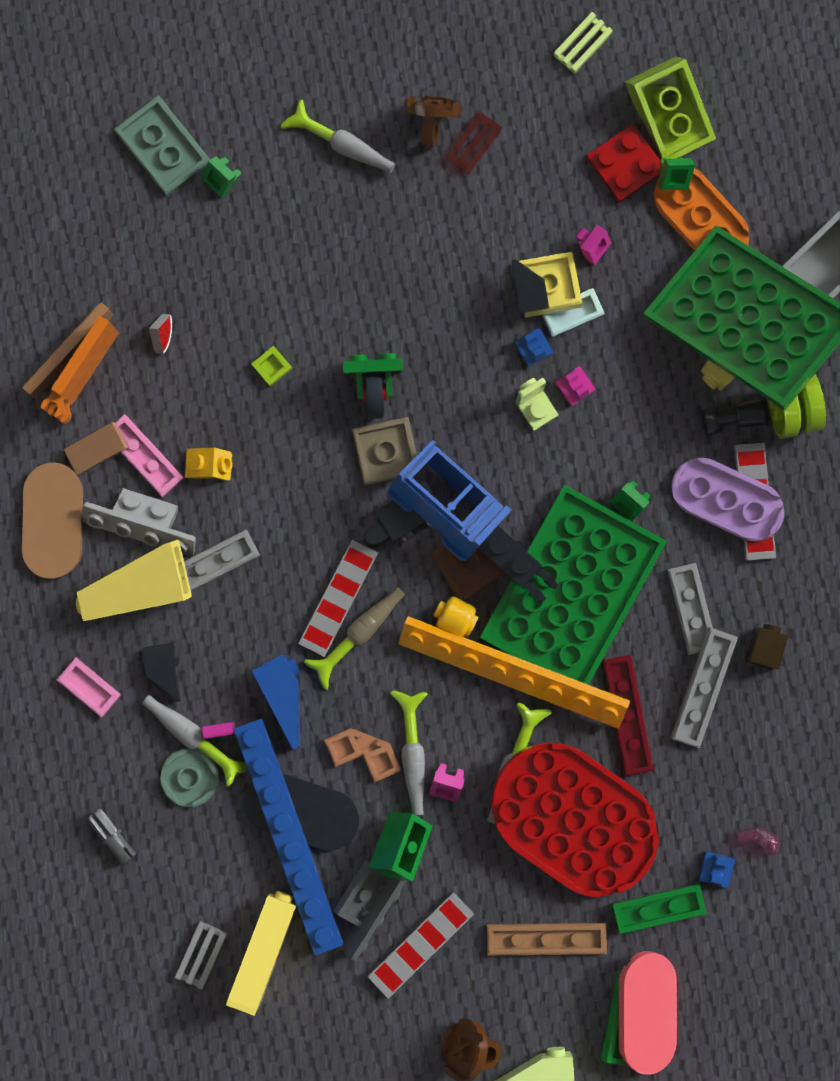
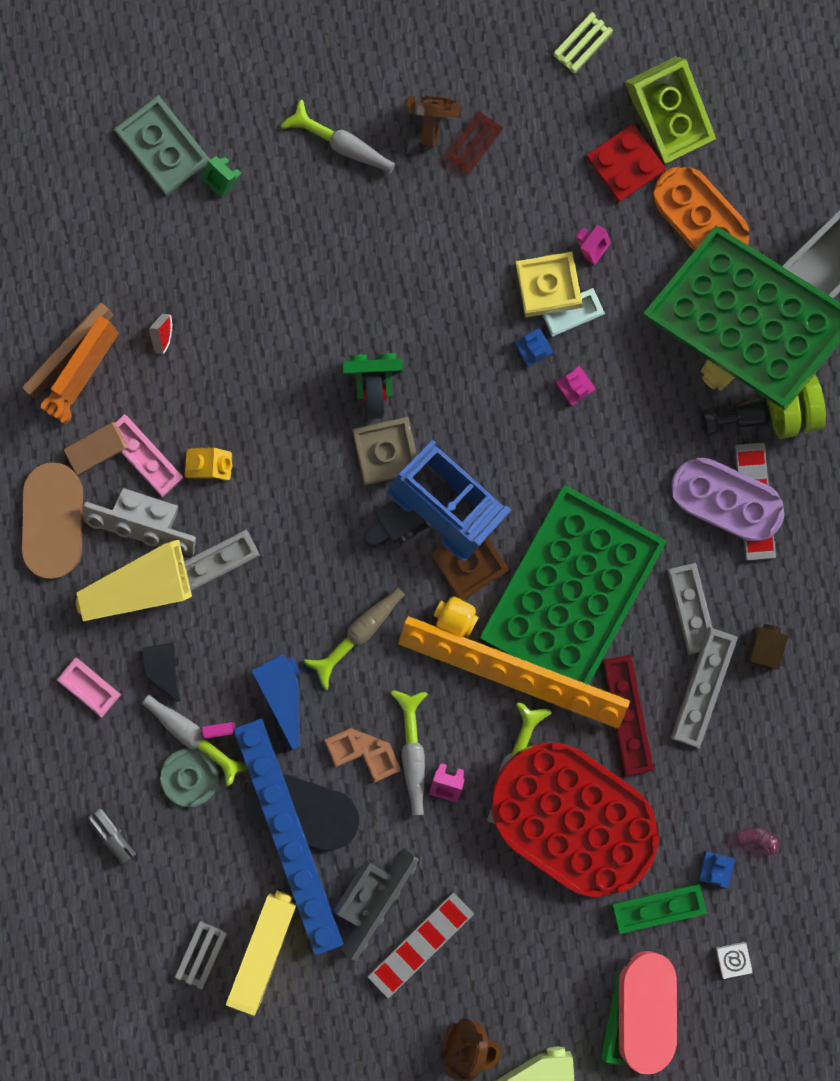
(271, 366): lime tile -> none
(338, 598): tile -> none
(400, 846): green brick -> none
(515, 562): black hinge -> none
(529, 288): black slope -> none
(535, 404): yellowish green bracket -> none
(546, 939): medium nougat tile -> none
(630, 501): green tile -> none
(675, 173): green tile -> none
(734, 960): none -> white tile

